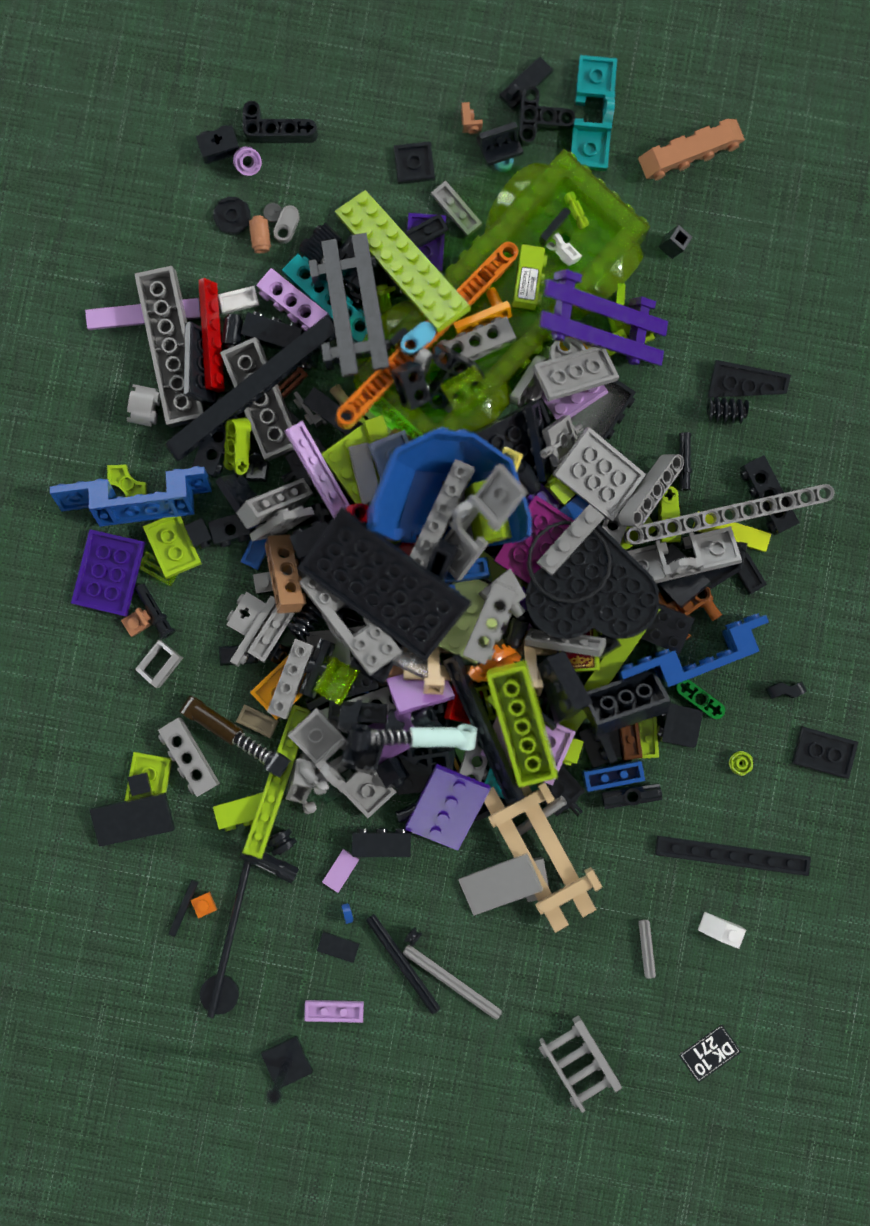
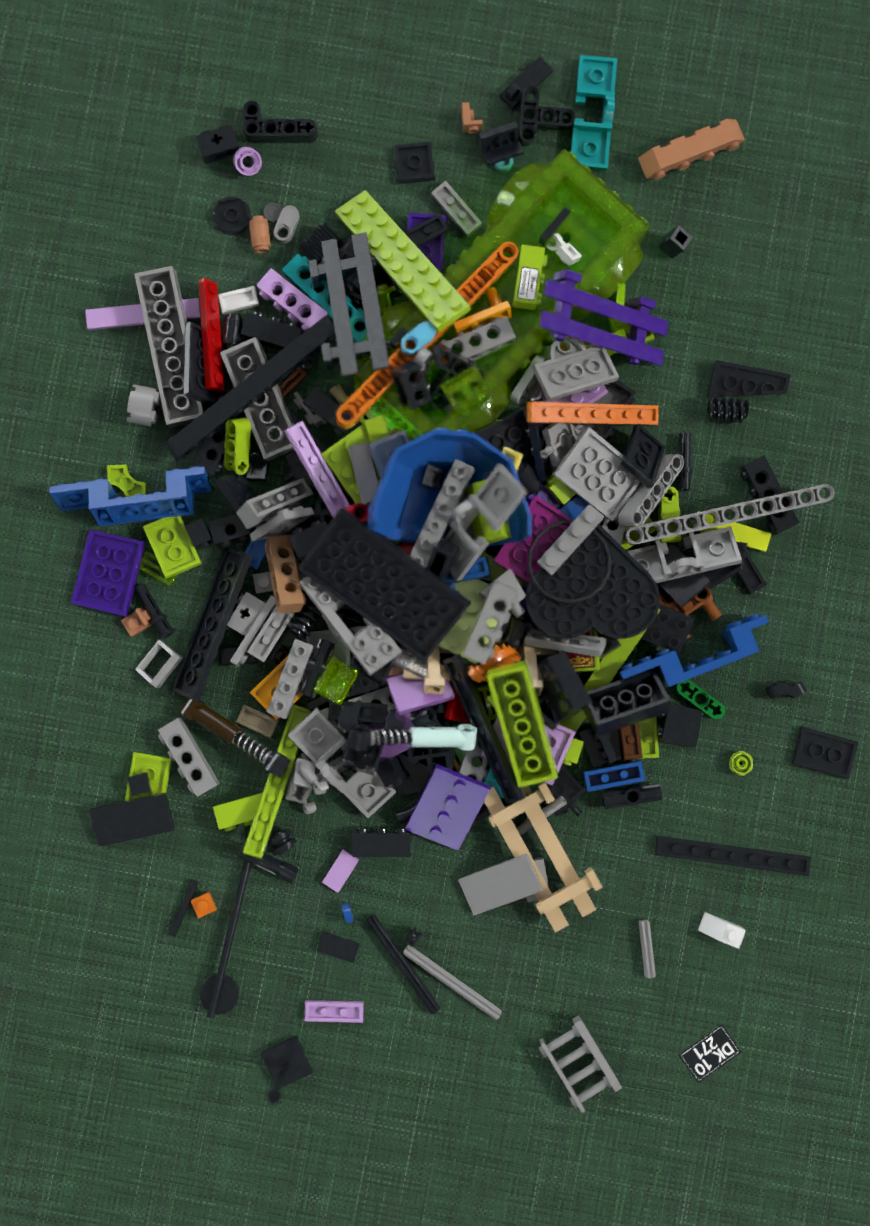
(212, 623): none -> black plate
(432, 477): none -> black plate
(576, 210): lime axle -> none
(591, 413): none -> orange tile
(642, 455): none -> black tile

